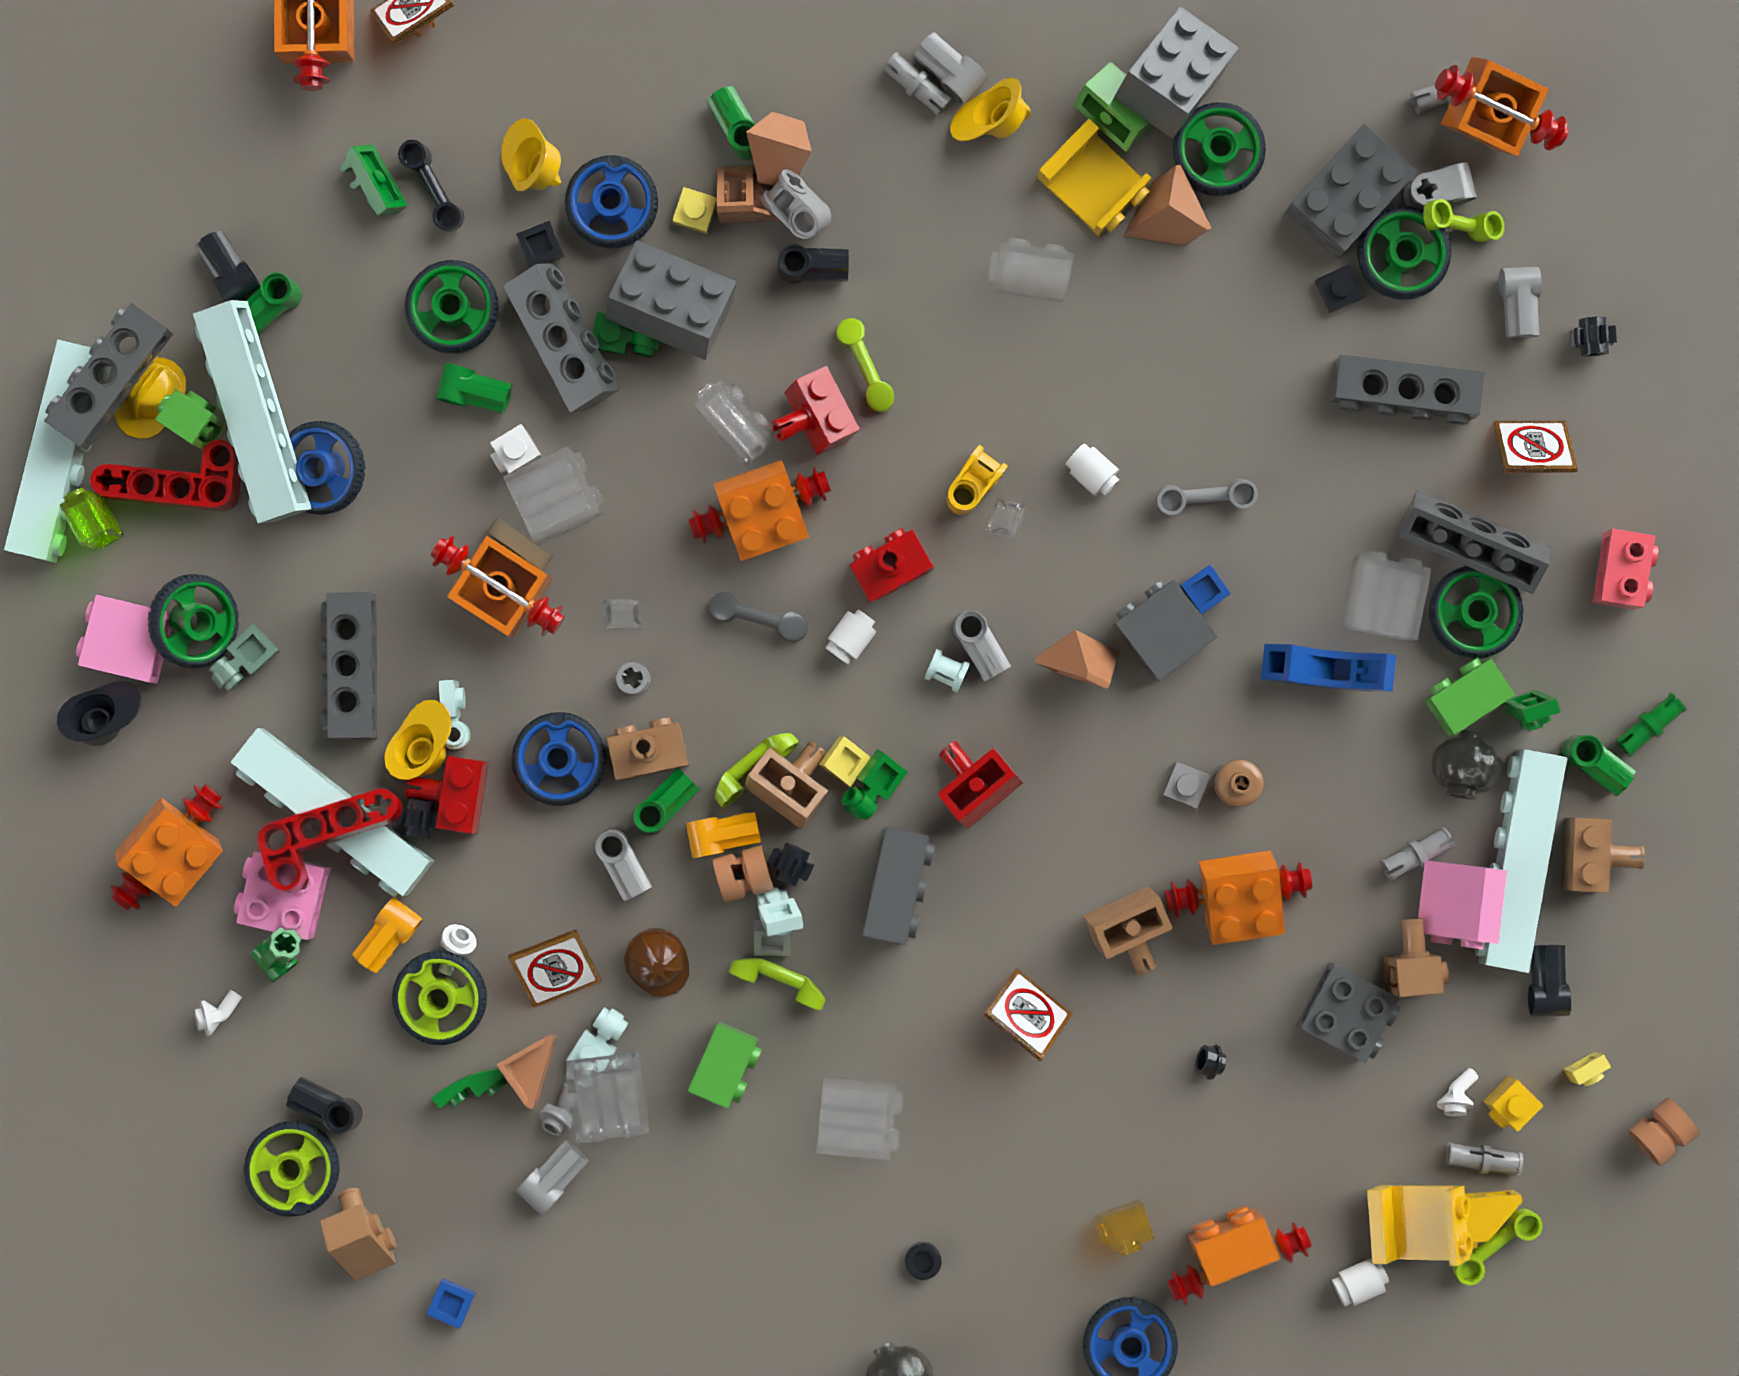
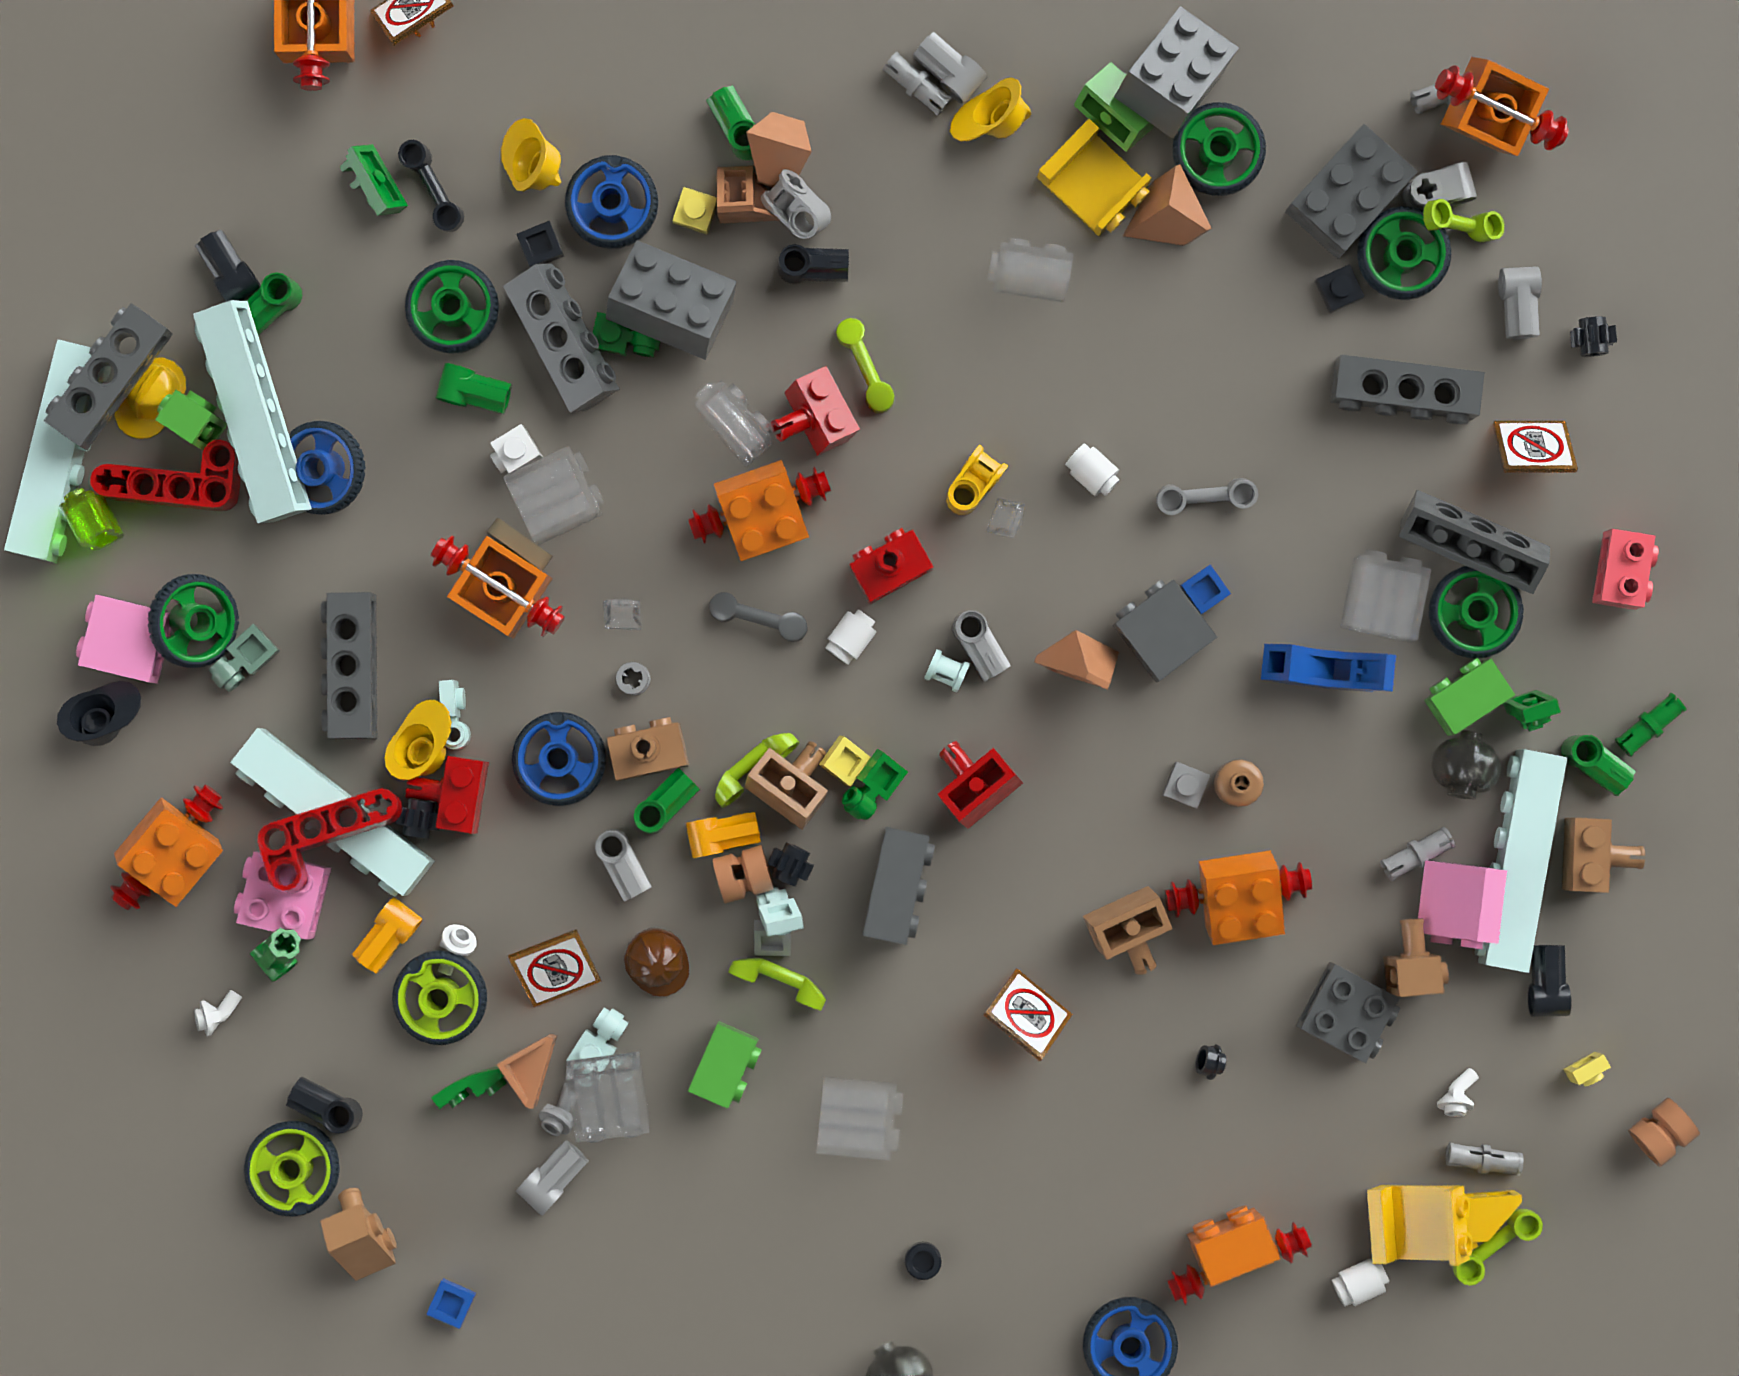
(1125, 1228): clear yellow brick -> none
(1512, 1104): yellow brick -> none

